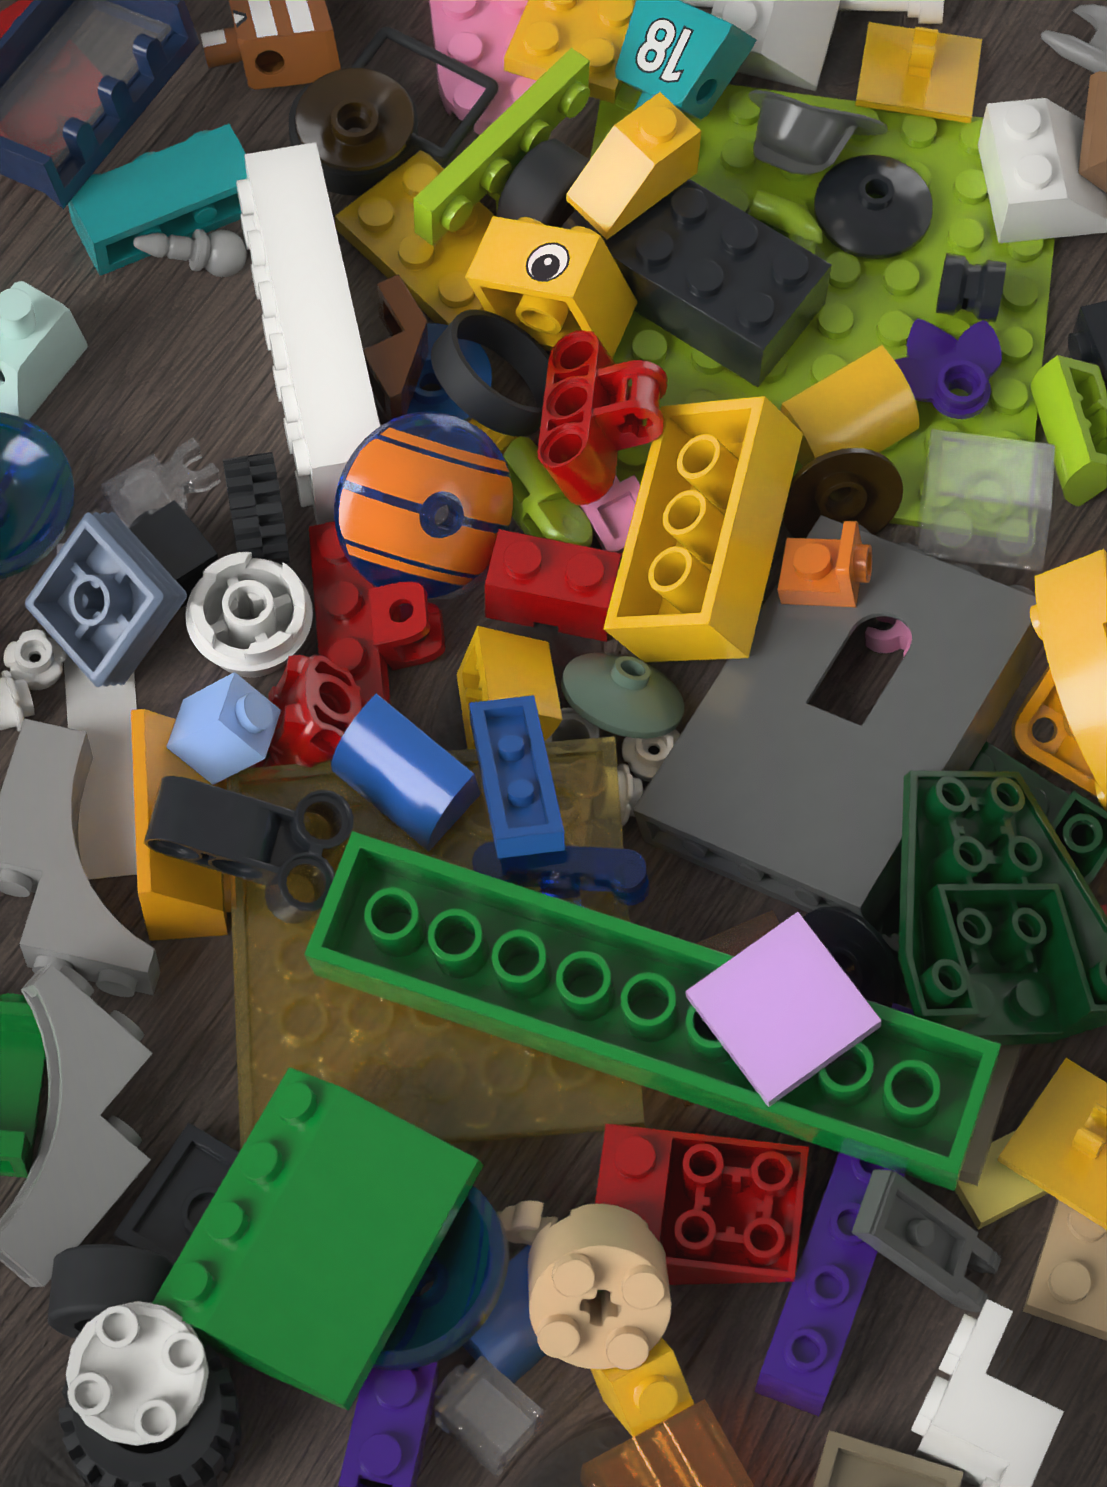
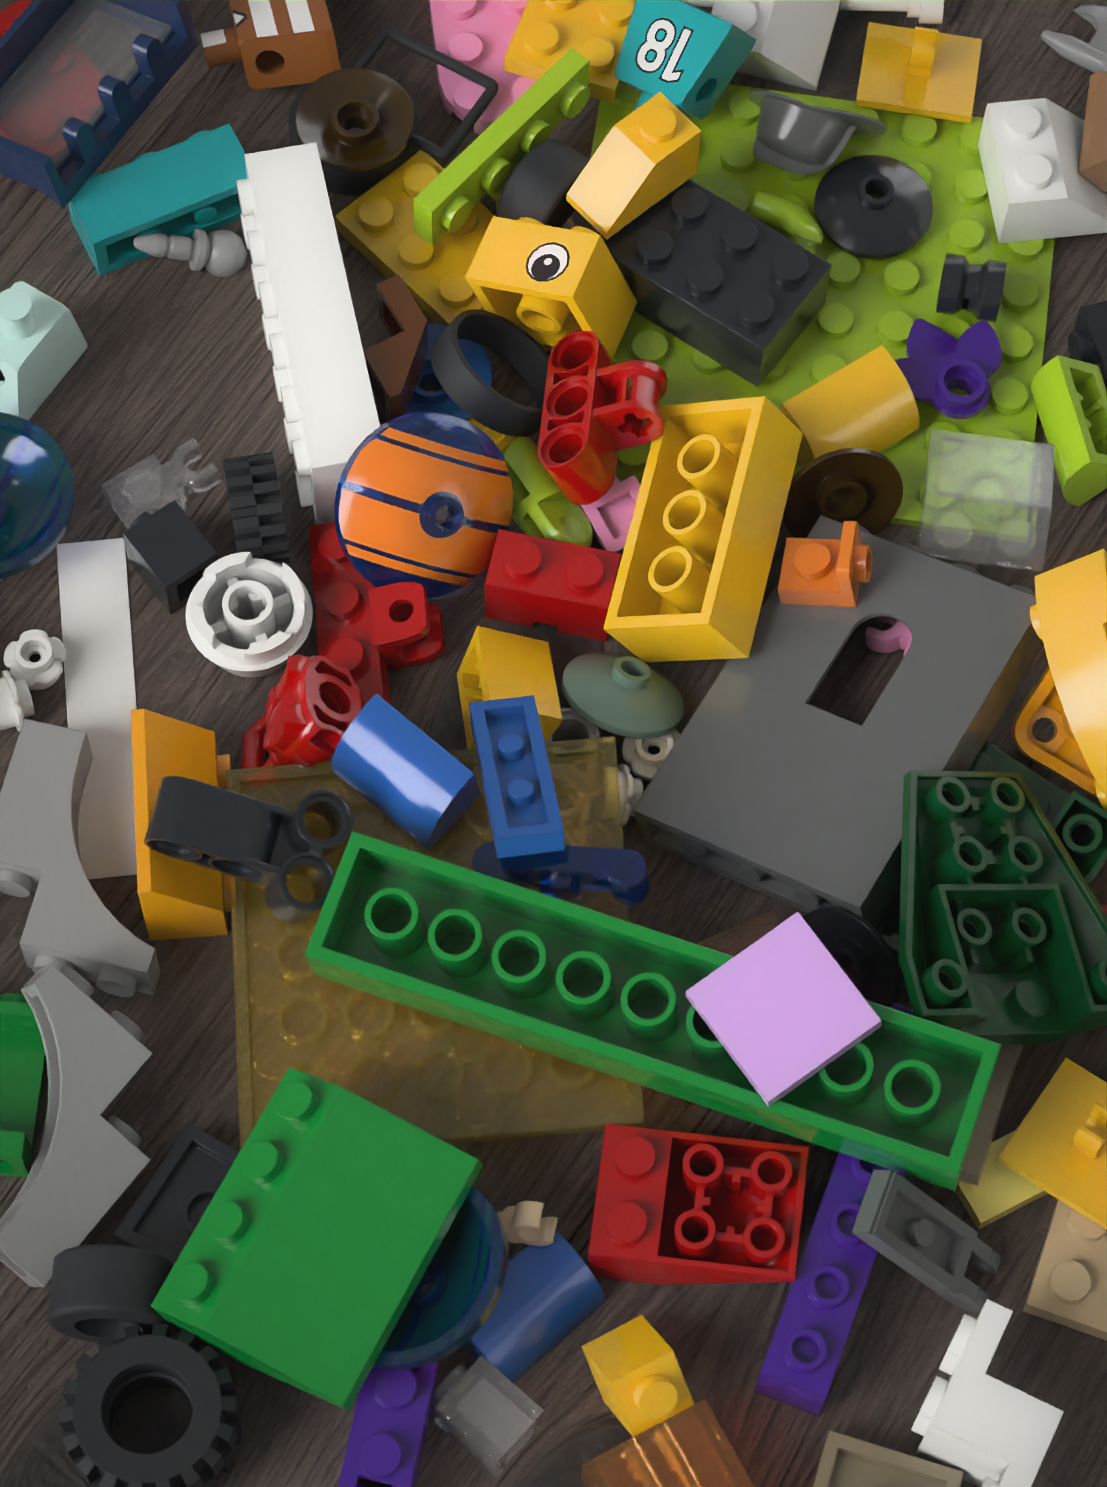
(105, 599): sand blue brick -> none
(137, 1373): white dish -> none
(223, 728): light blue brick -> none
(598, 1288): tan brick -> none

